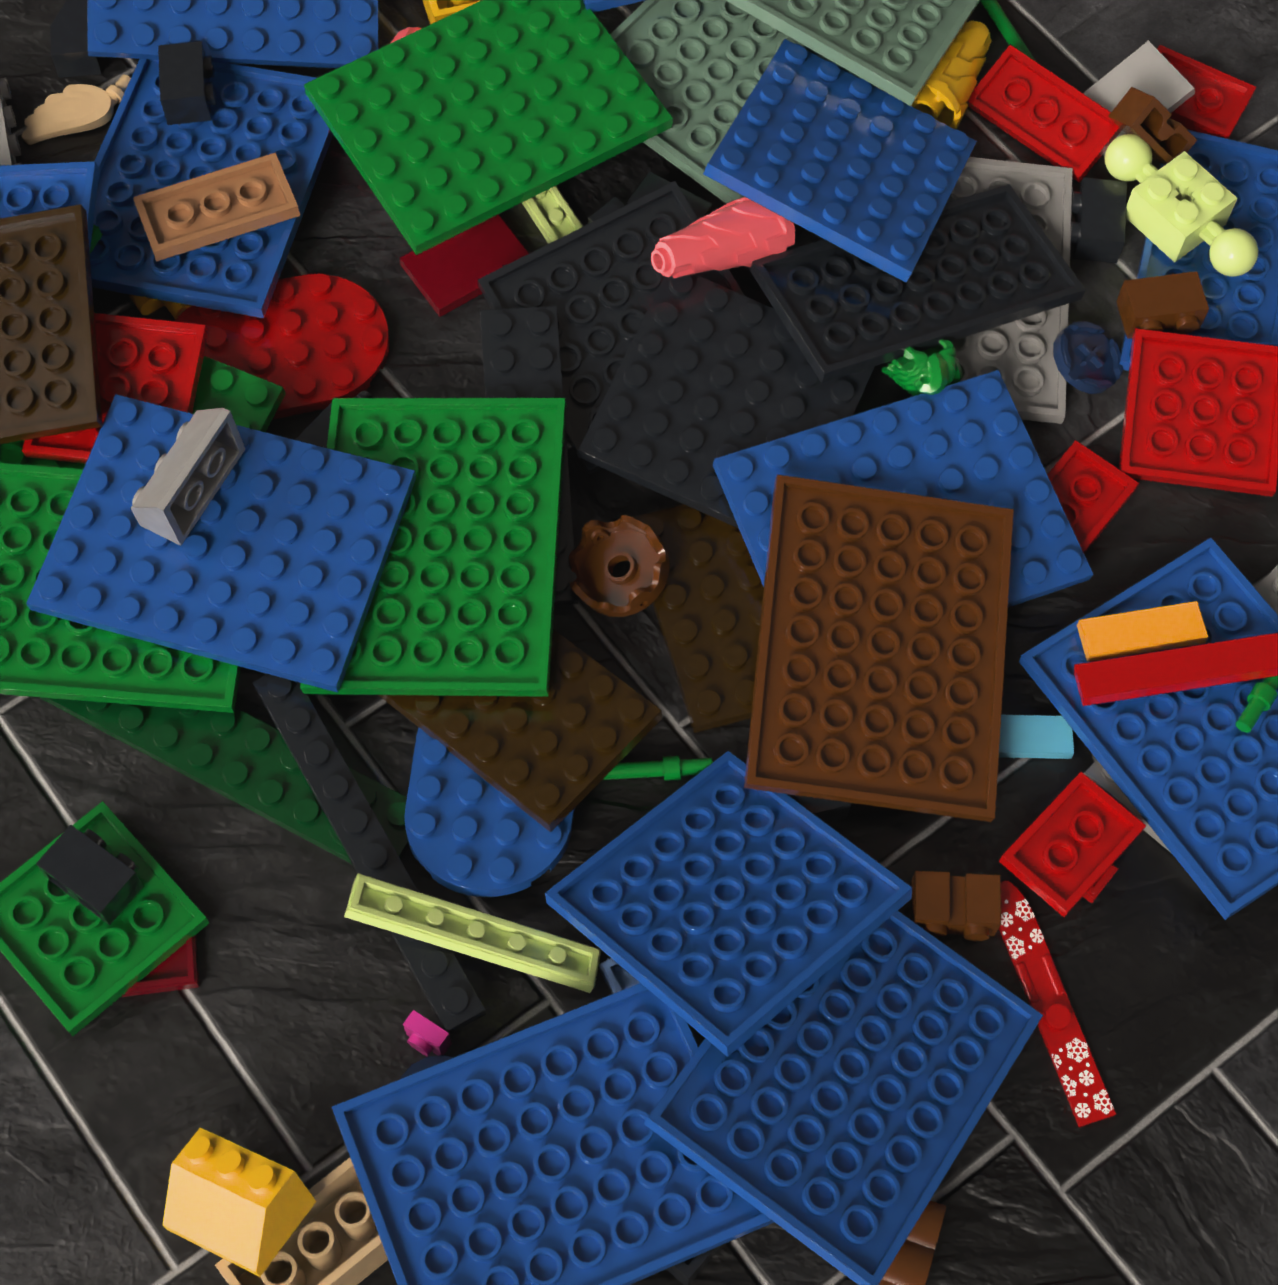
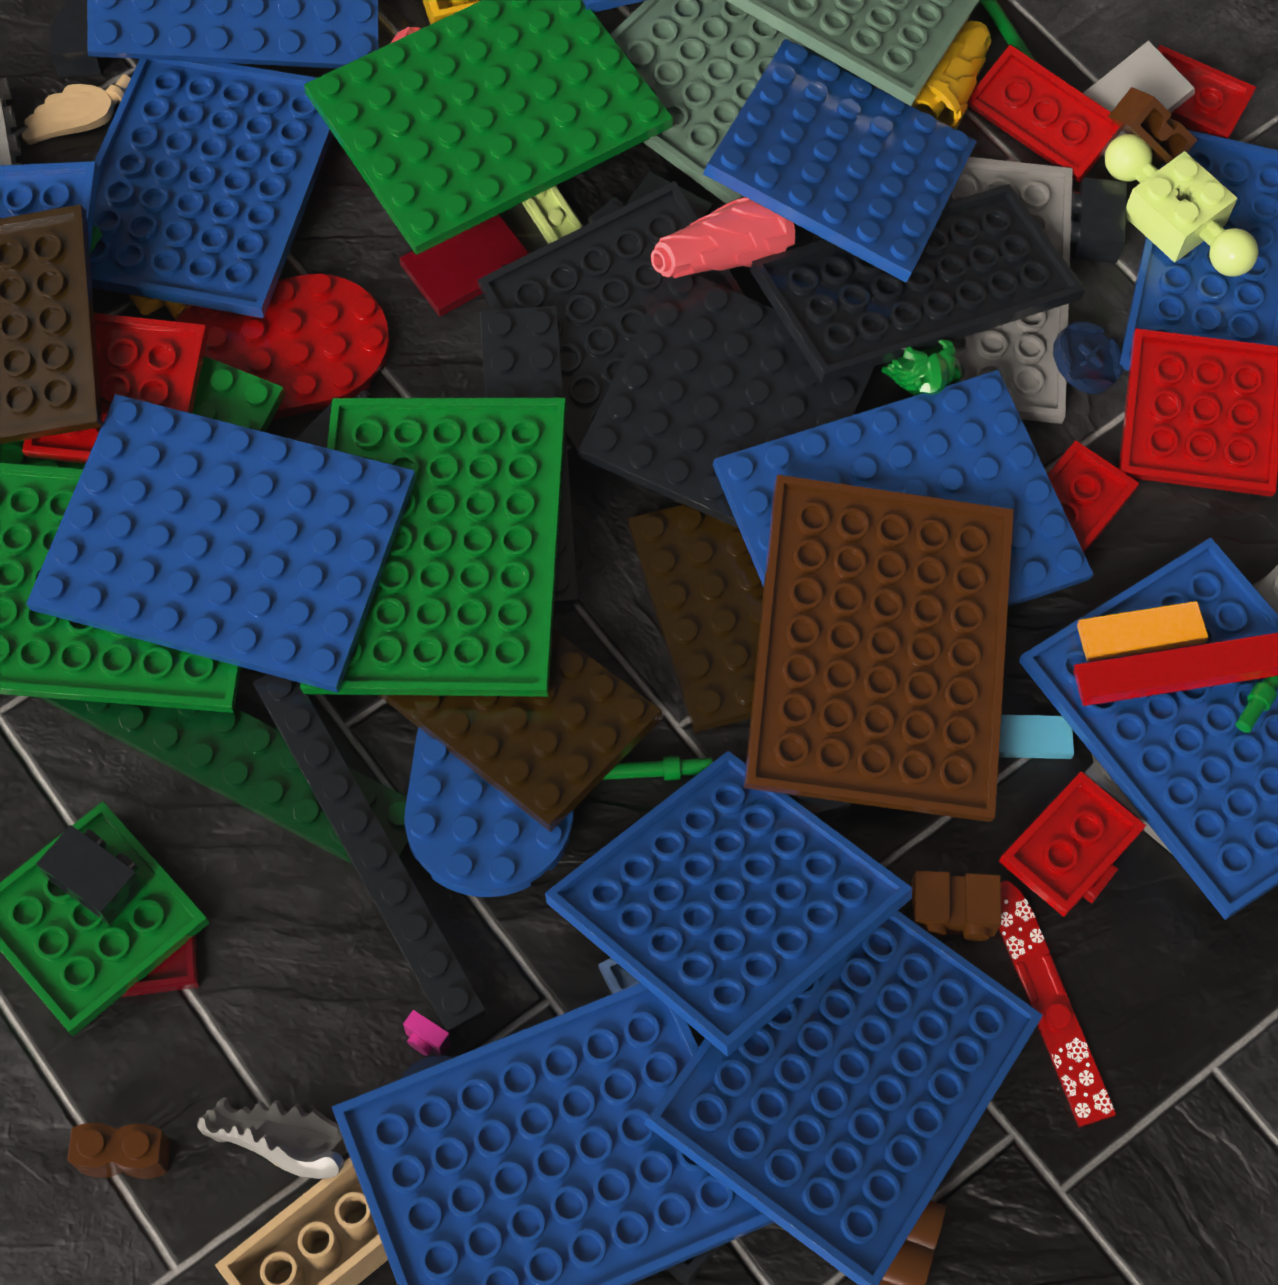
(131, 1149): none -> reddish brown brick
(185, 82): black brick -> none
(189, 475): light grey slope -> none
(216, 206): medium nougat plate -> none
(234, 1201): yellow slope -> none
(289, 1139): none -> light grey animal
(473, 933): yellowish green tile -> none
(602, 549): reddish brown plate -> none
(1163, 303): reddish brown brick -> none

